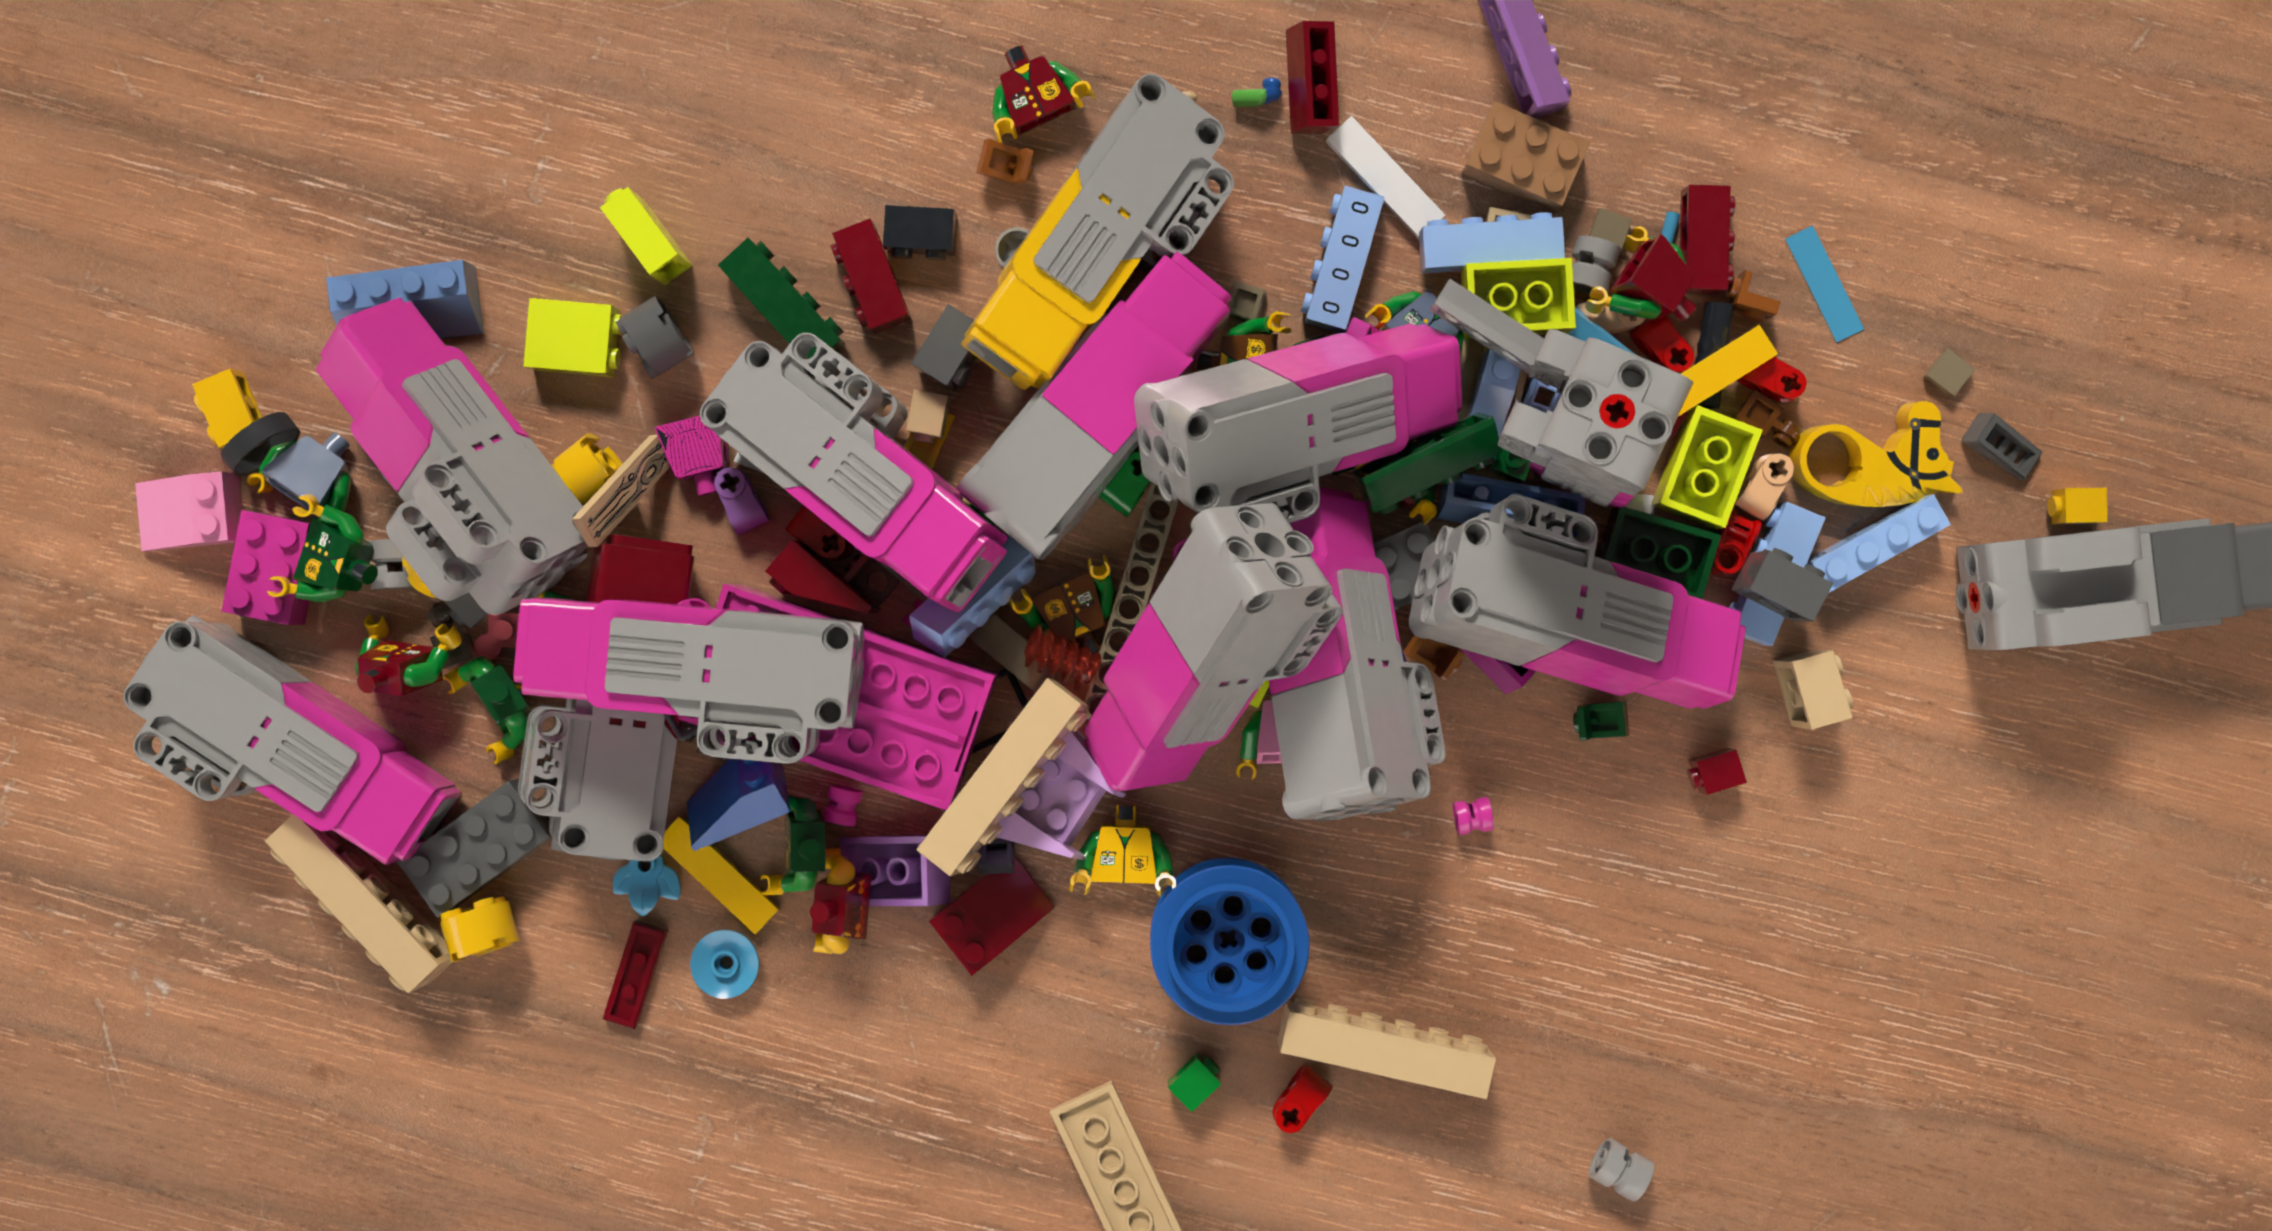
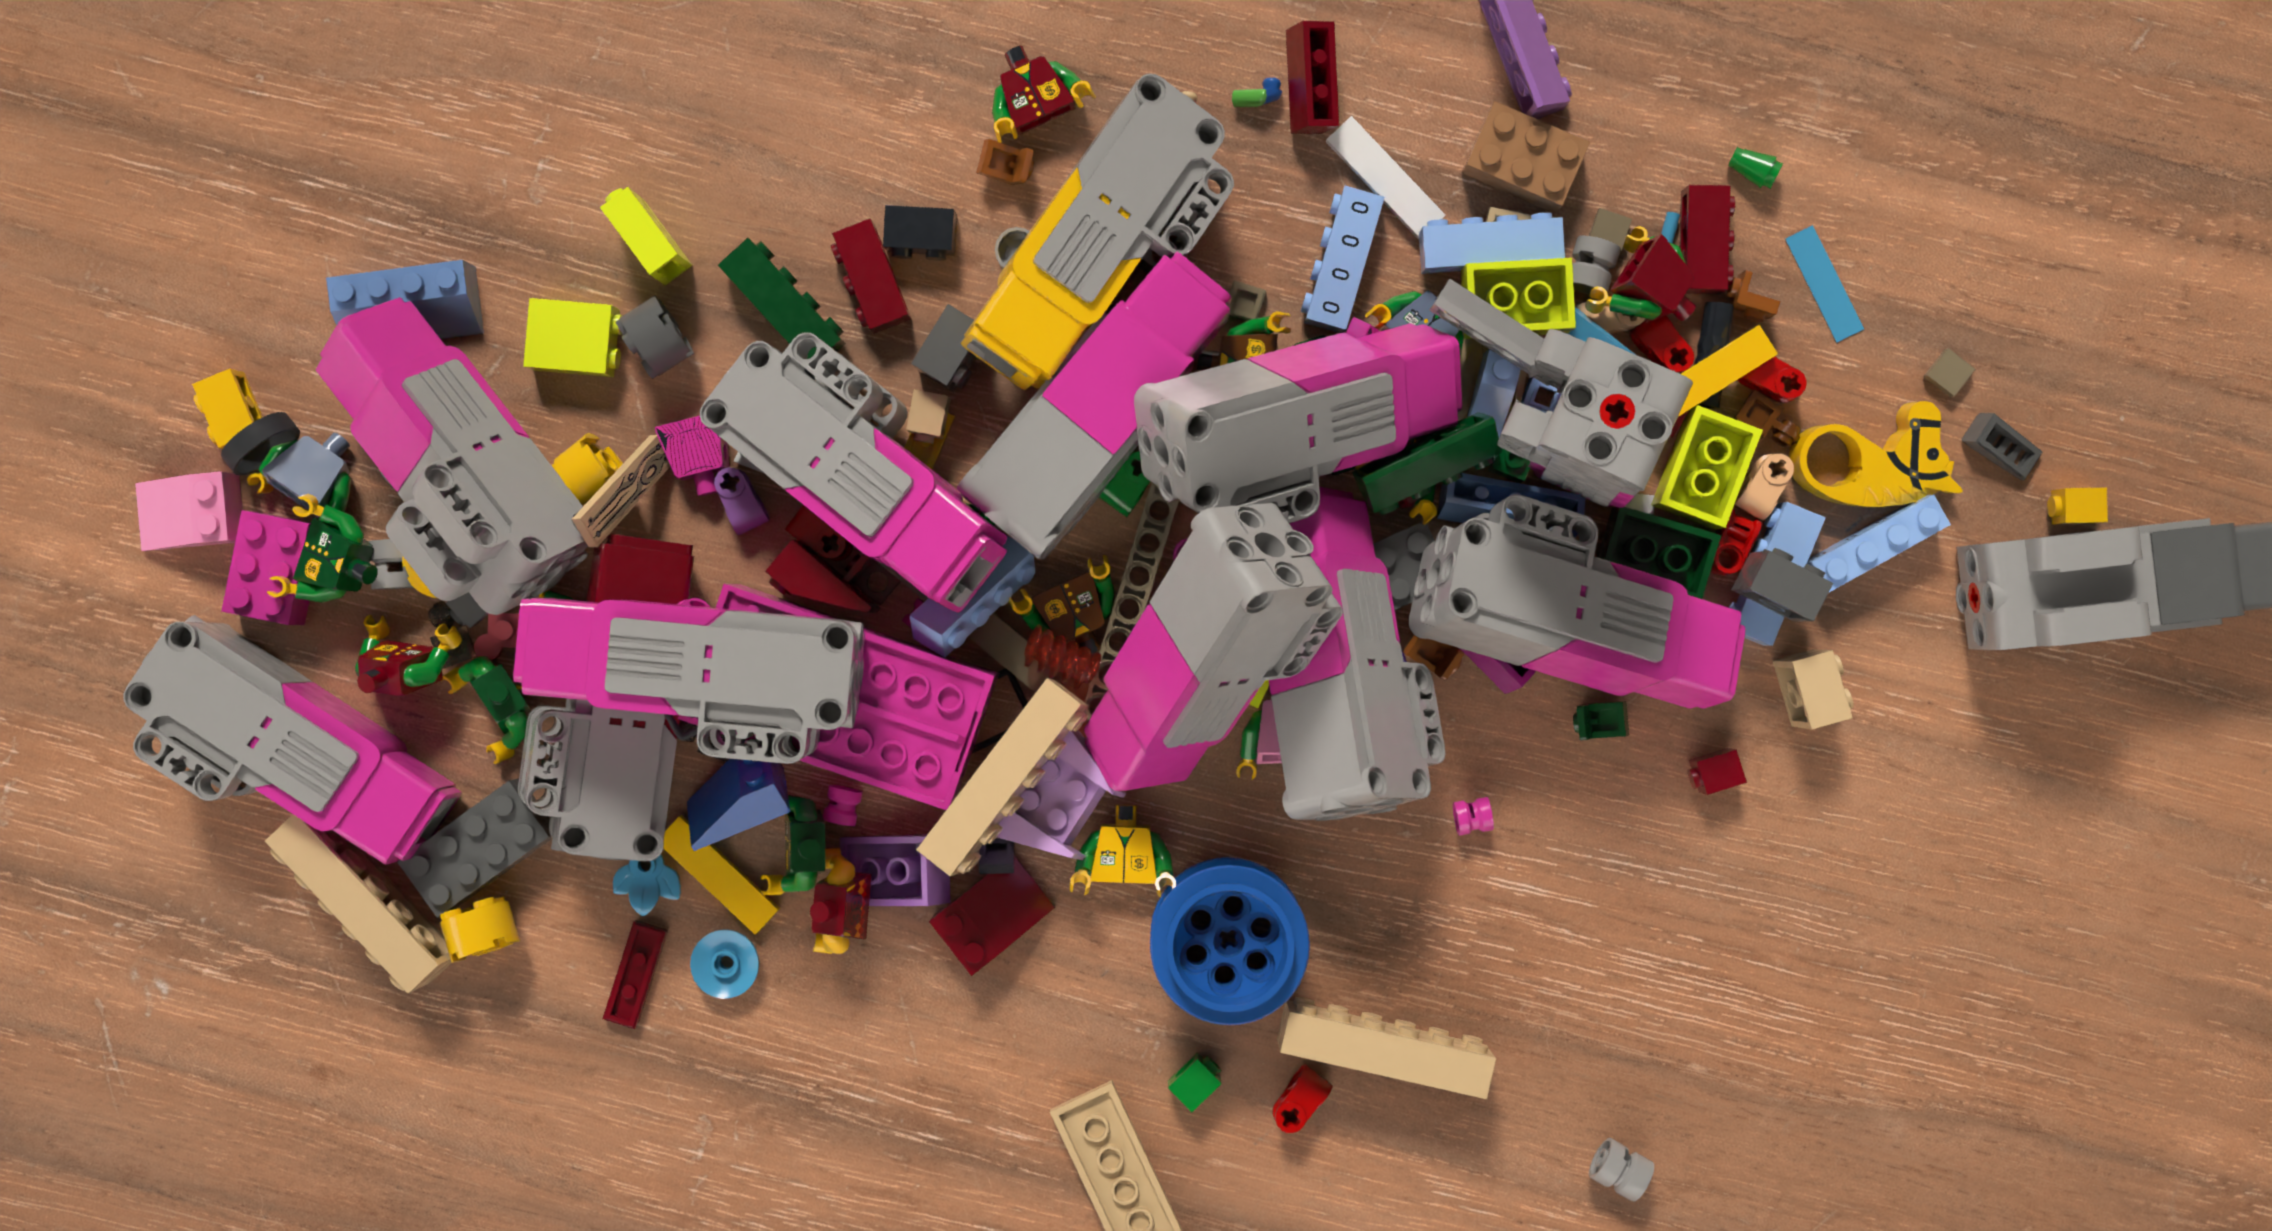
(1756, 166): none -> green cone

